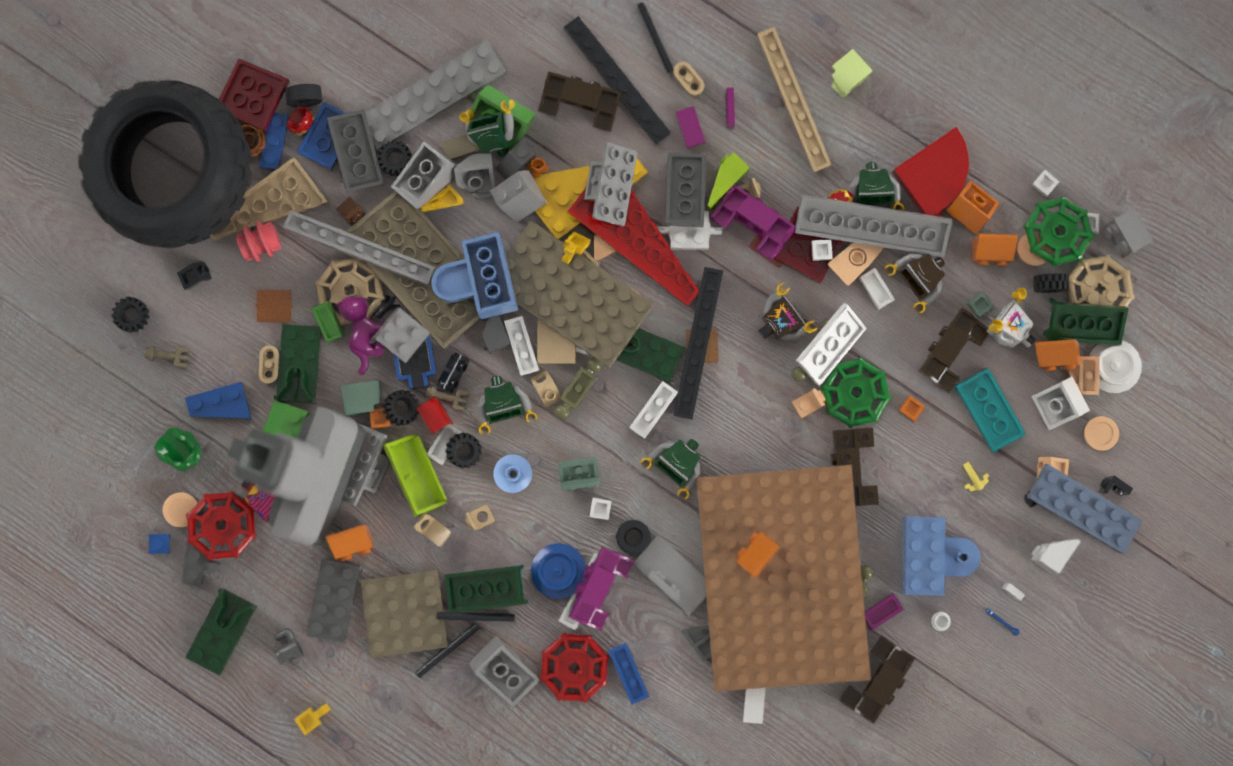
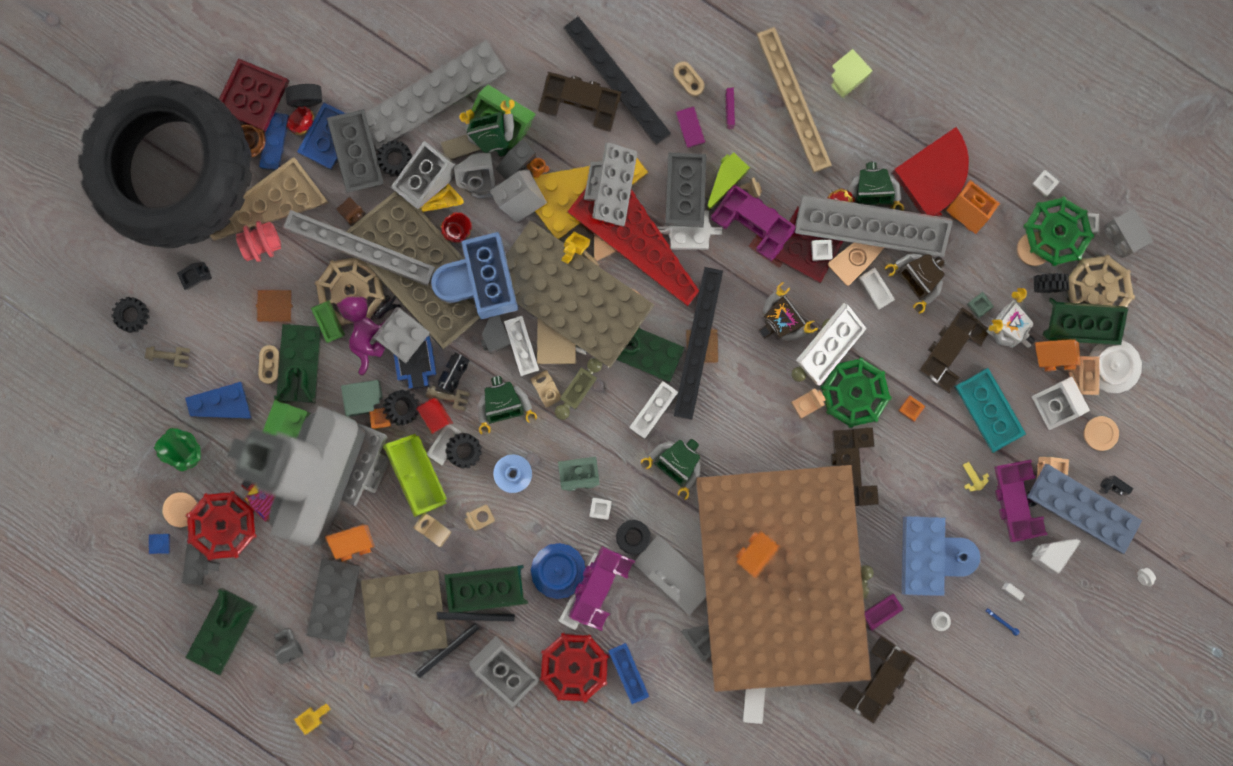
(456, 227): none -> red hair
(655, 37): black bar -> none
(993, 249): orange slope -> none
(1014, 501): none -> magenta bracket
(1146, 577): none -> white plate

